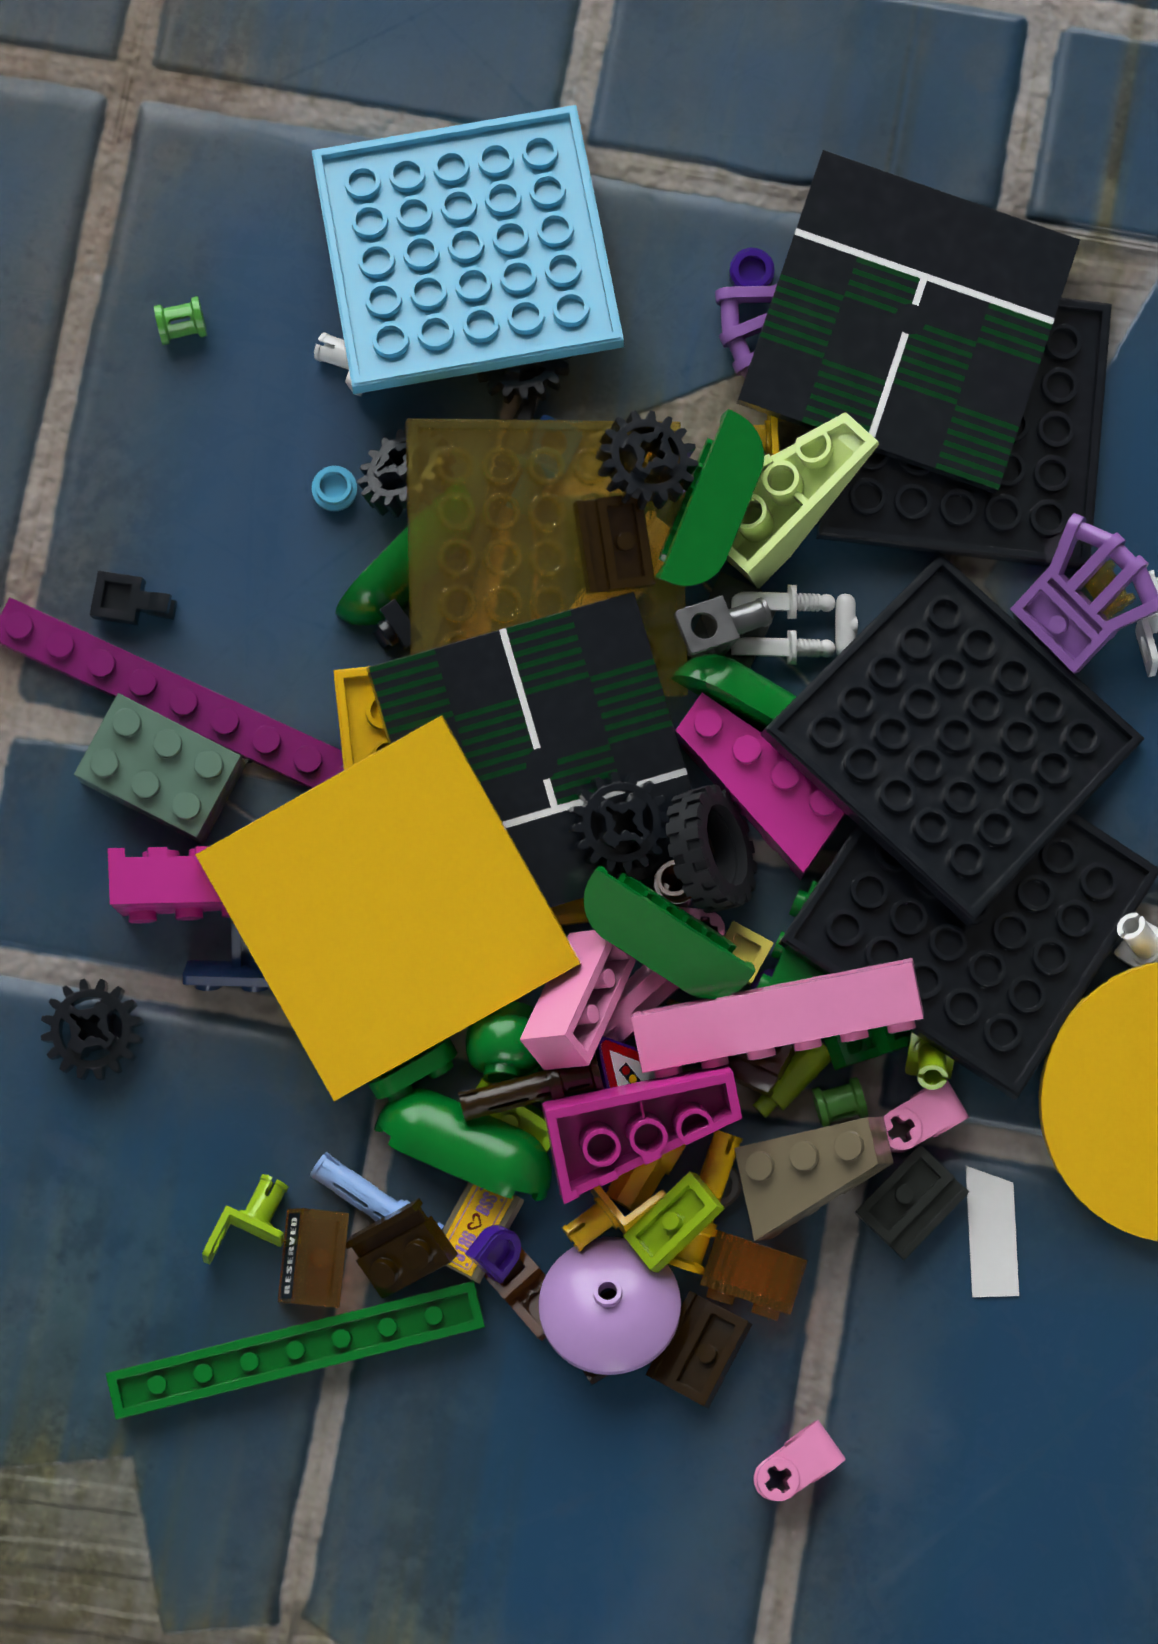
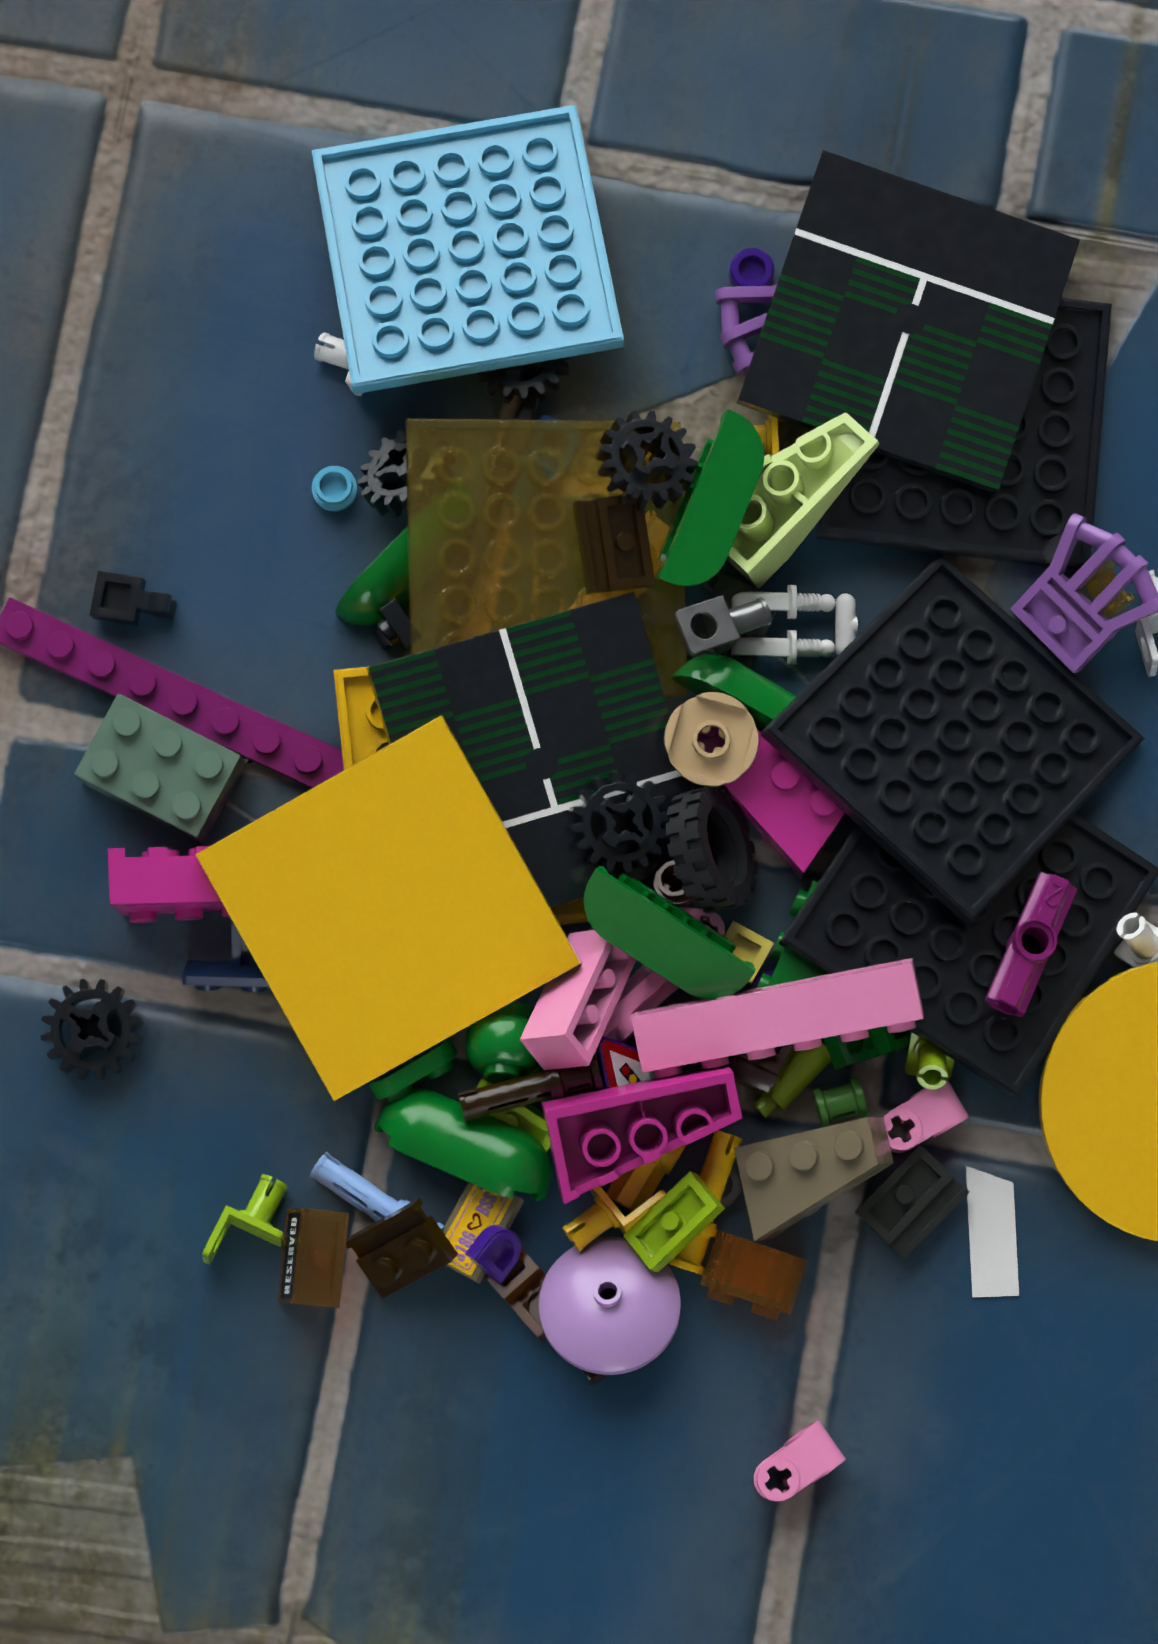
(166, 315): bright green bush -> none
(295, 1350): green plate -> none
(697, 717): none -> tan plate
(700, 1350): dark brown plate -> none
(1019, 969): none -> magenta piece

